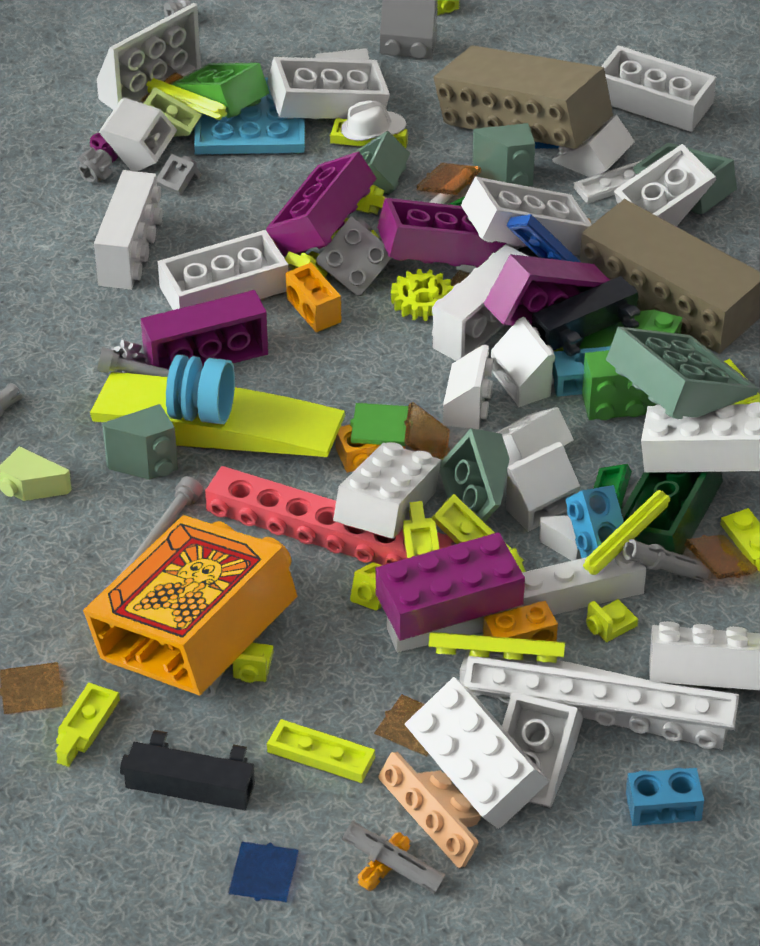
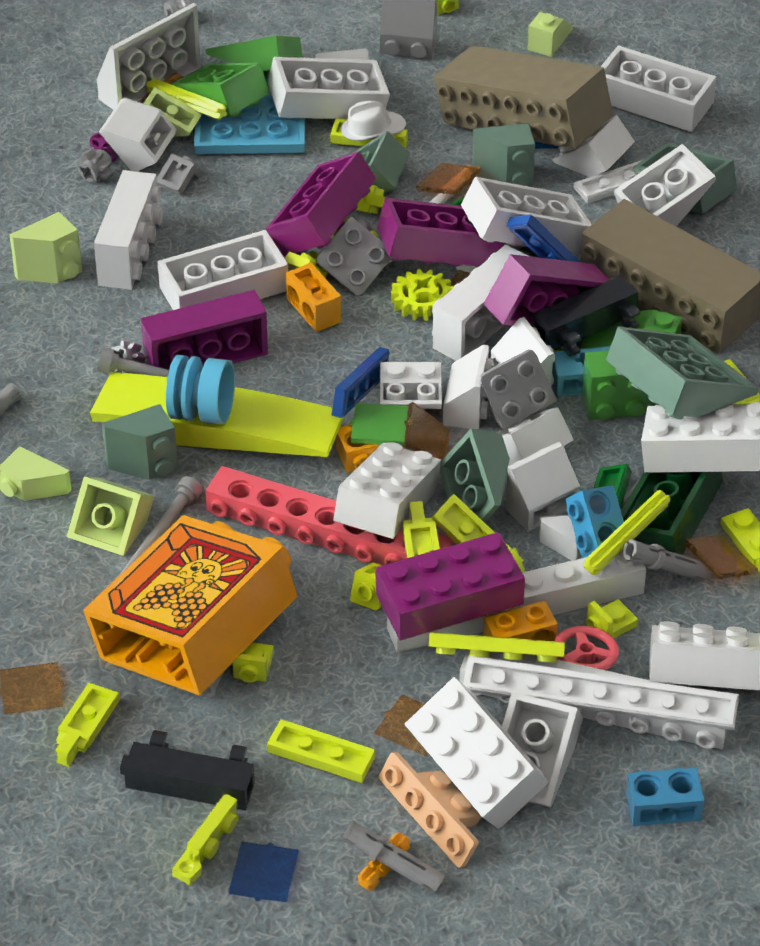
(46, 250): none -> yellowish green slope
(109, 515): none -> yellowish green slope
(206, 840): none -> neon yellow hinge
(258, 51): none -> bright green slope
(359, 383): none -> blue tile
(410, 383): none -> white slope
(517, 389): none -> light grey bracket
(547, 33): none -> yellowish green slope
(586, 652): none -> coral piece

